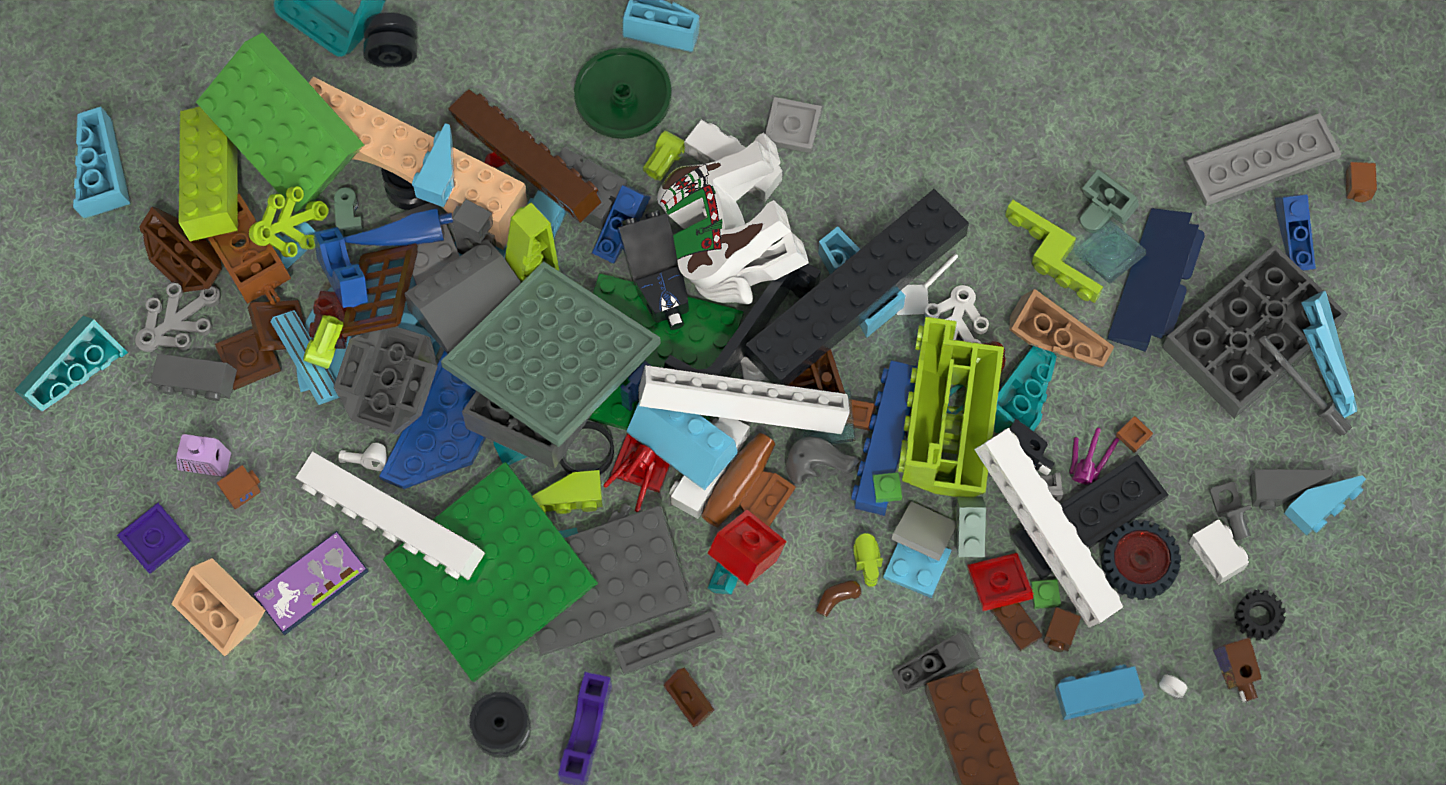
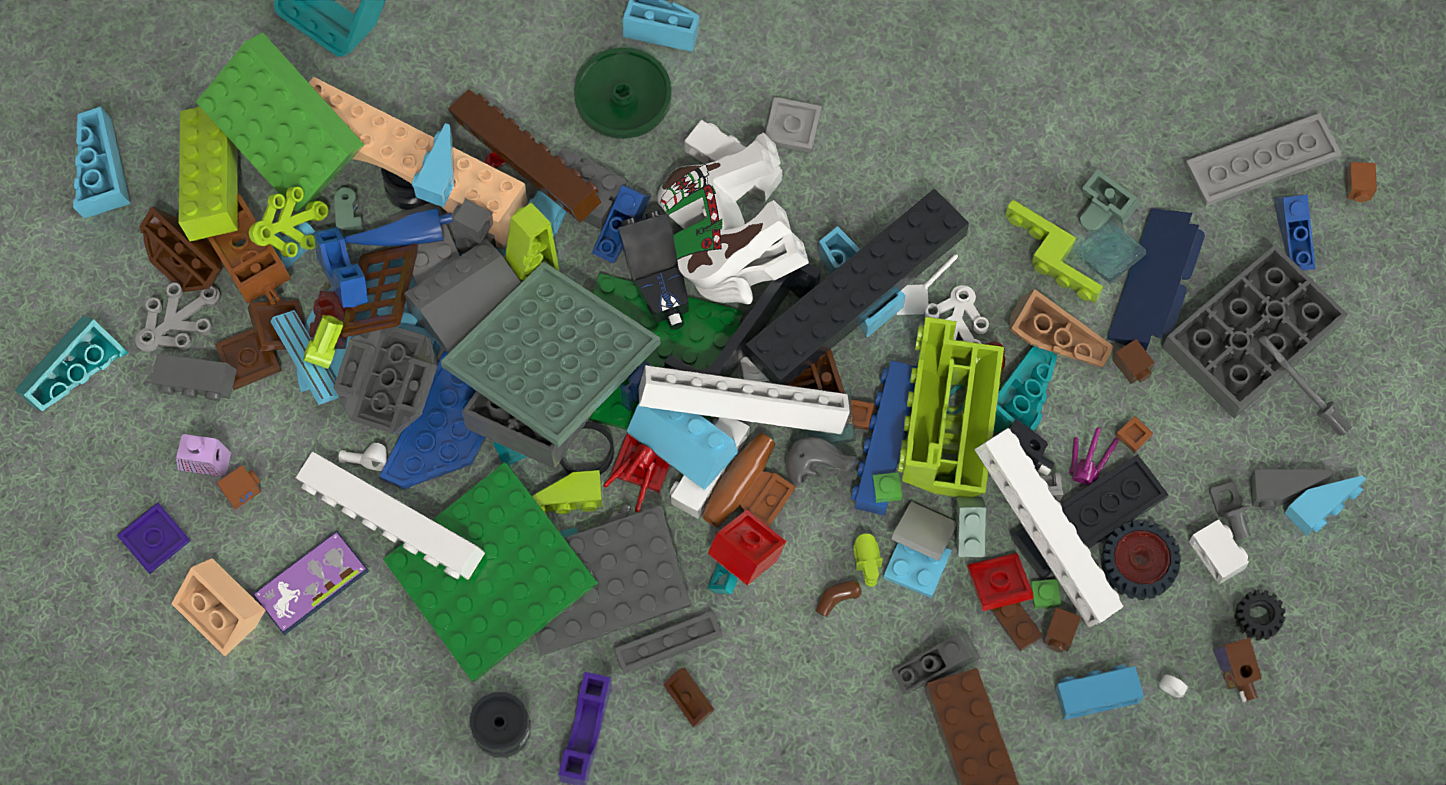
(390, 40): black wheel -> none
(666, 152): lime piece -> none
(1134, 362): none -> reddish brown brick
(1328, 353): medium azure wedge -> none

